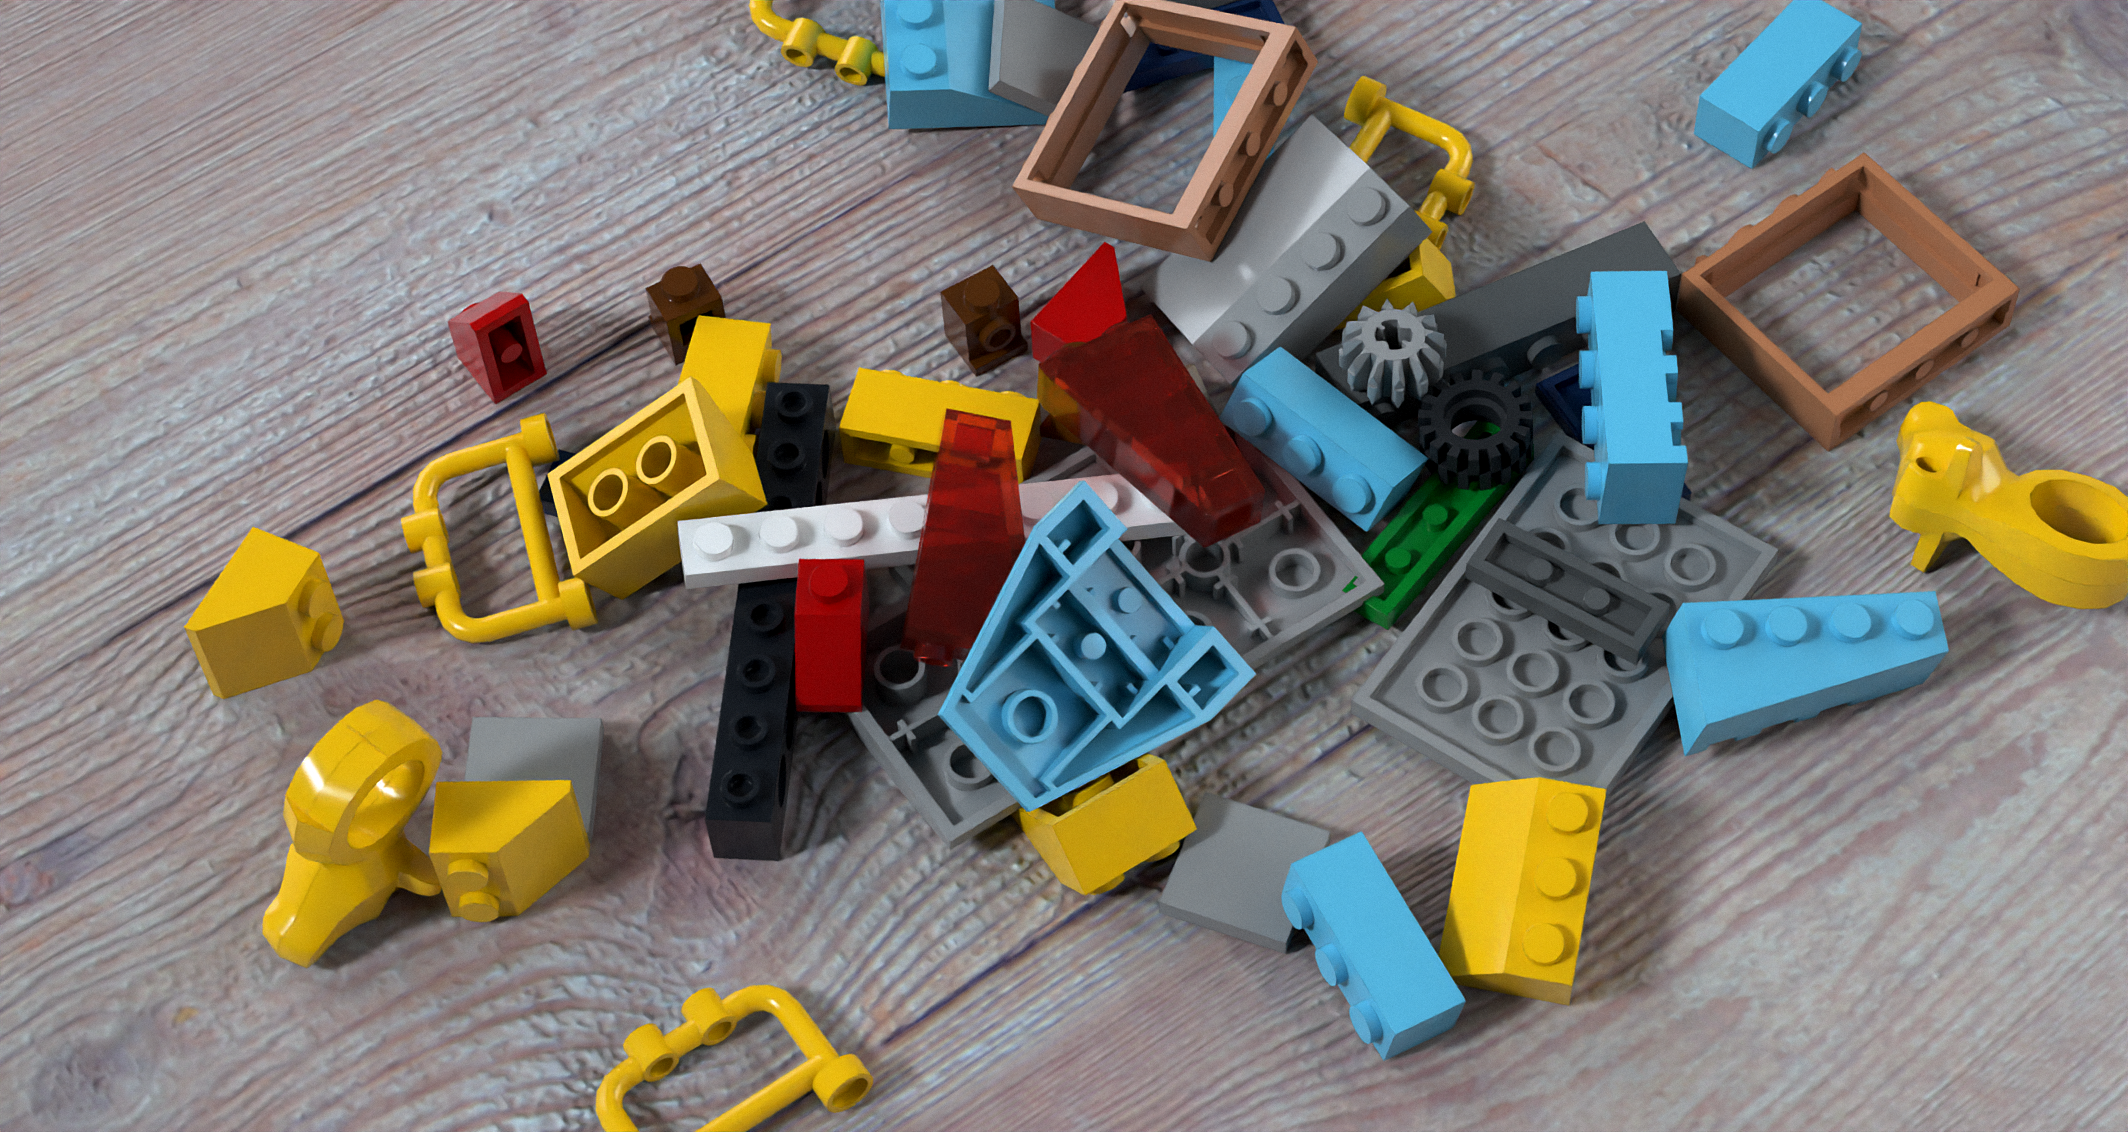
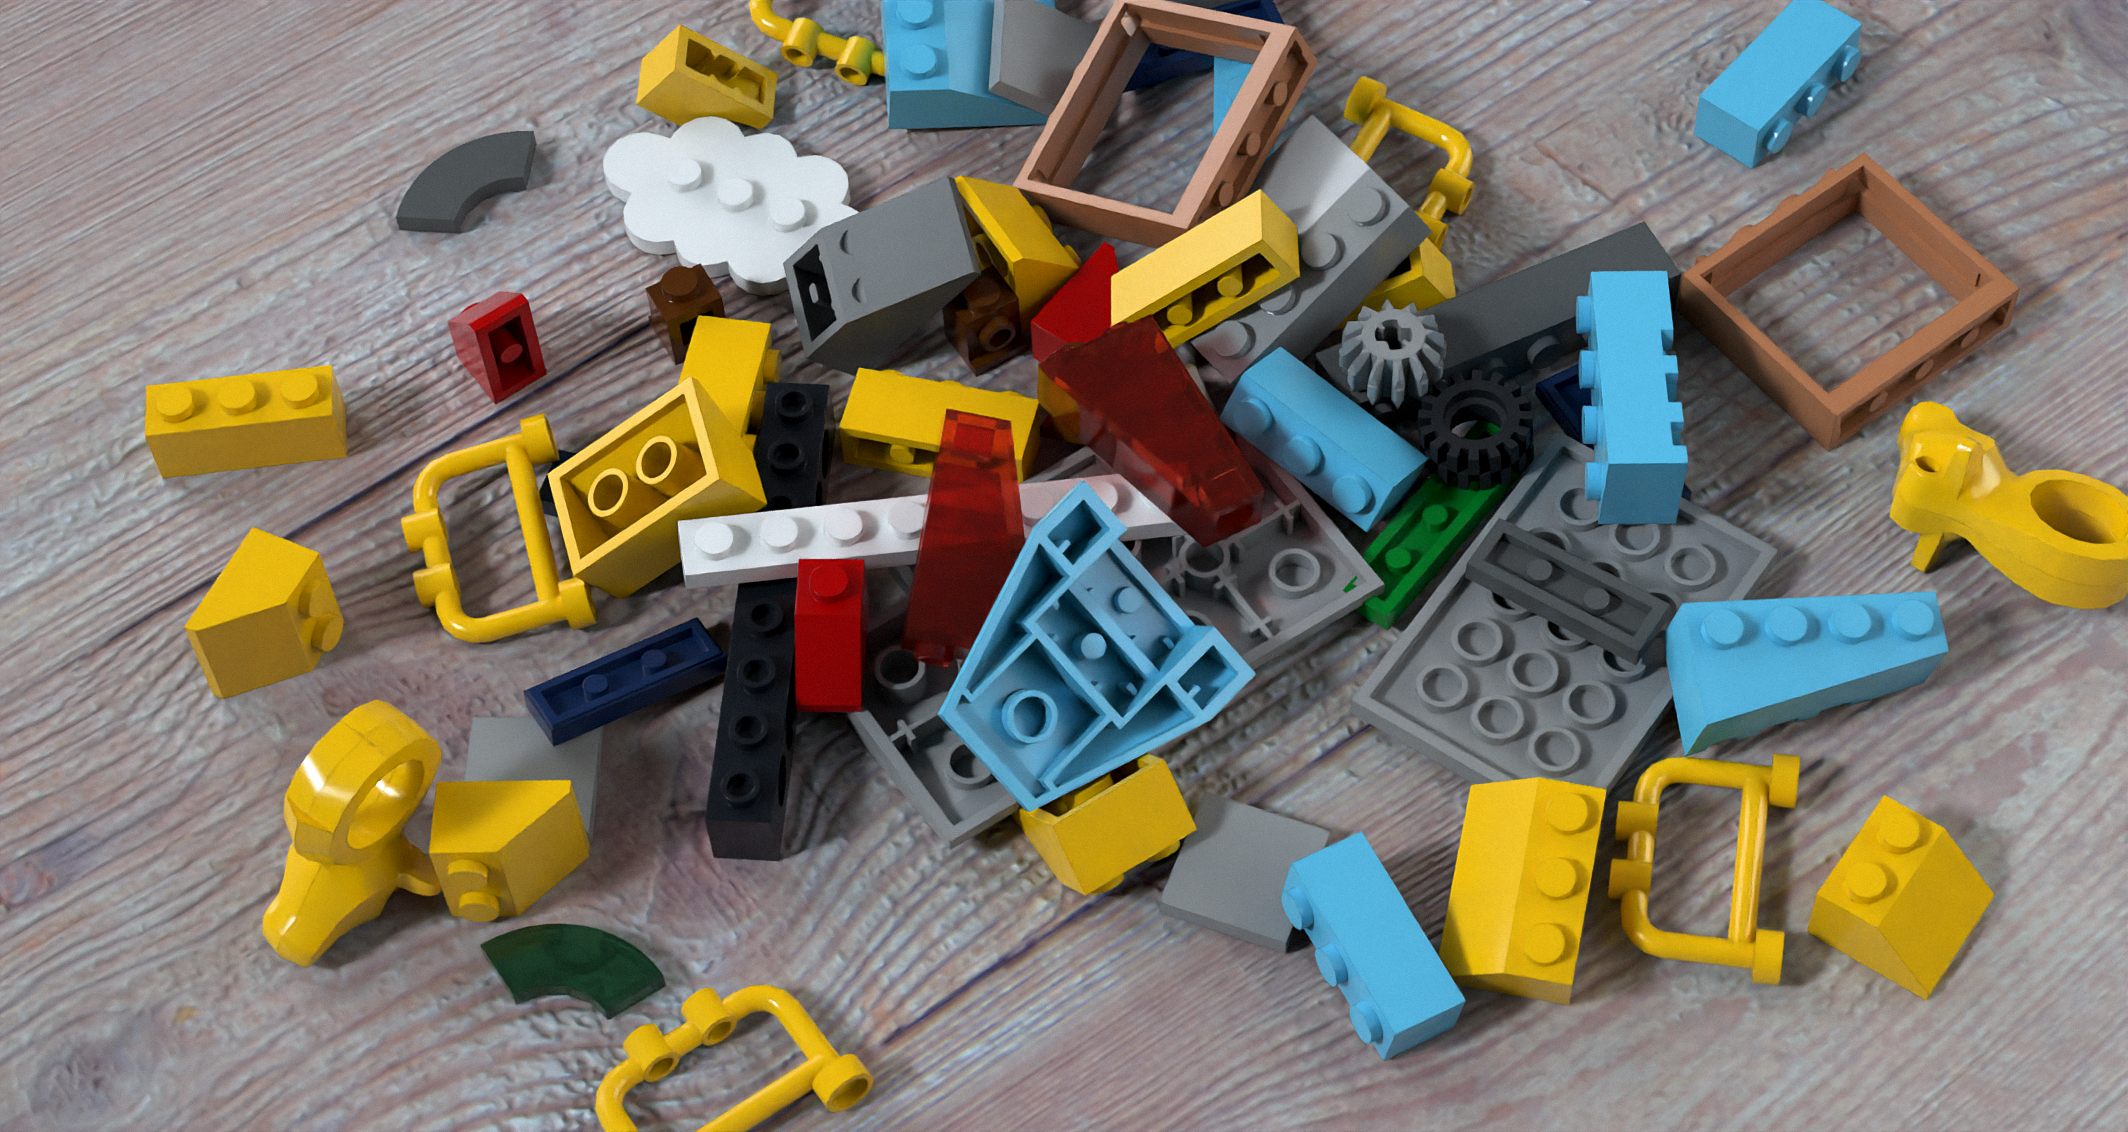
(246, 421): none -> yellow brick
(464, 179): none -> dark grey tile
(573, 963): none -> clear green tile
(625, 681): none -> dark blue tile
(699, 78): none -> yellow arch
(725, 199): none -> white plate
(880, 276): none -> slope
(1017, 243): none -> yellow slope
(1210, 270): none -> yellow brick
(1631, 877): none -> yellow bar
(1901, 899): none -> yellow slope

